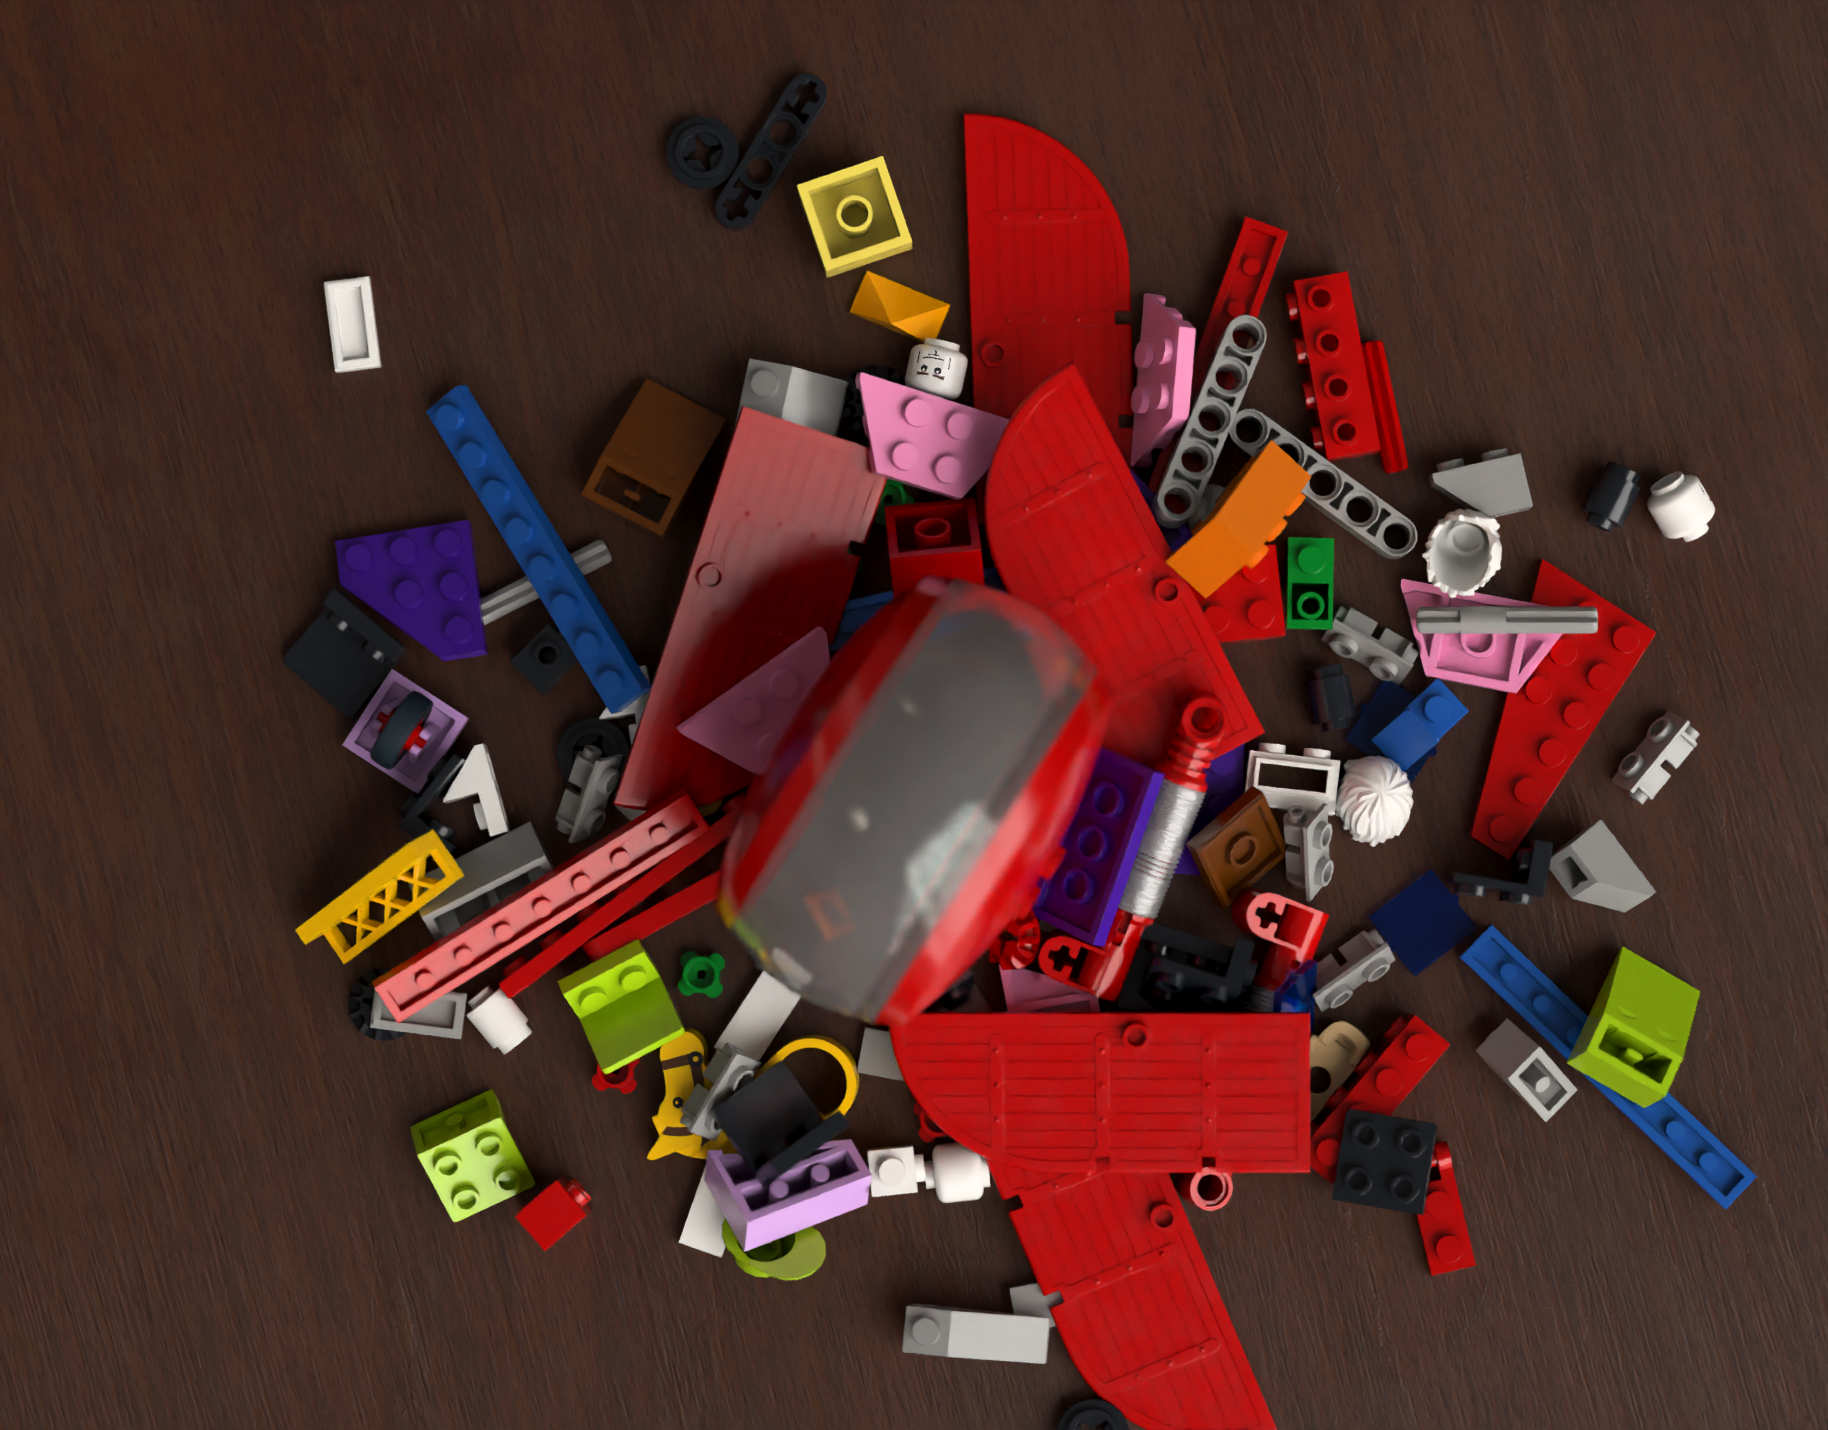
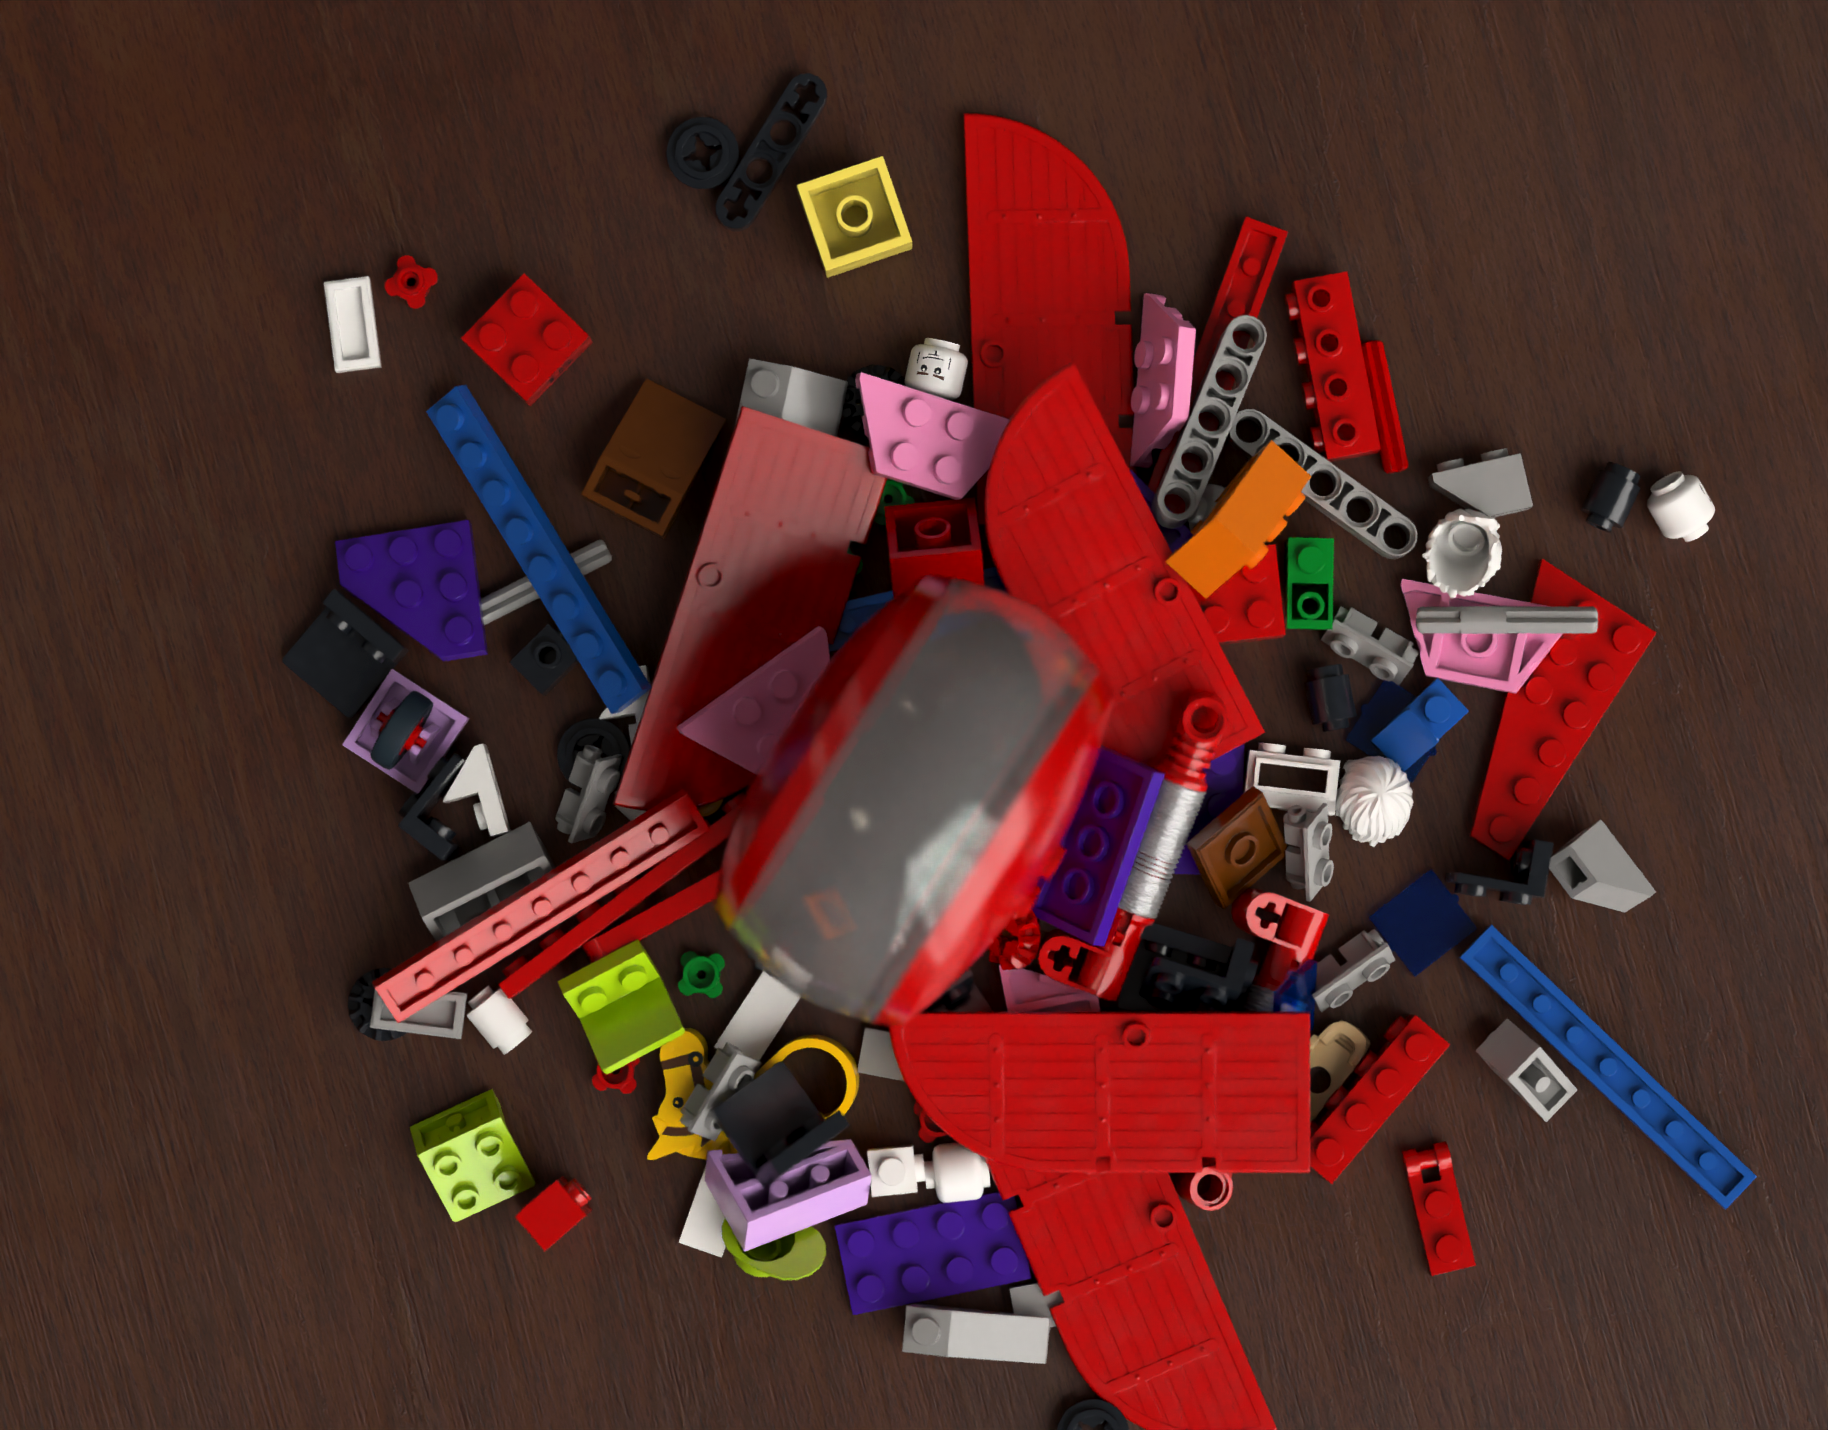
(370, 888): yellow fence -> none
(415, 294): none -> red plate
(527, 339): none -> red brick
(899, 308): light orange slope -> none
(930, 1252): none -> dark purple plate
(1384, 1161): black bracket -> none
(1636, 1030): lime slope -> none
(1666, 739): light grey hinge -> none

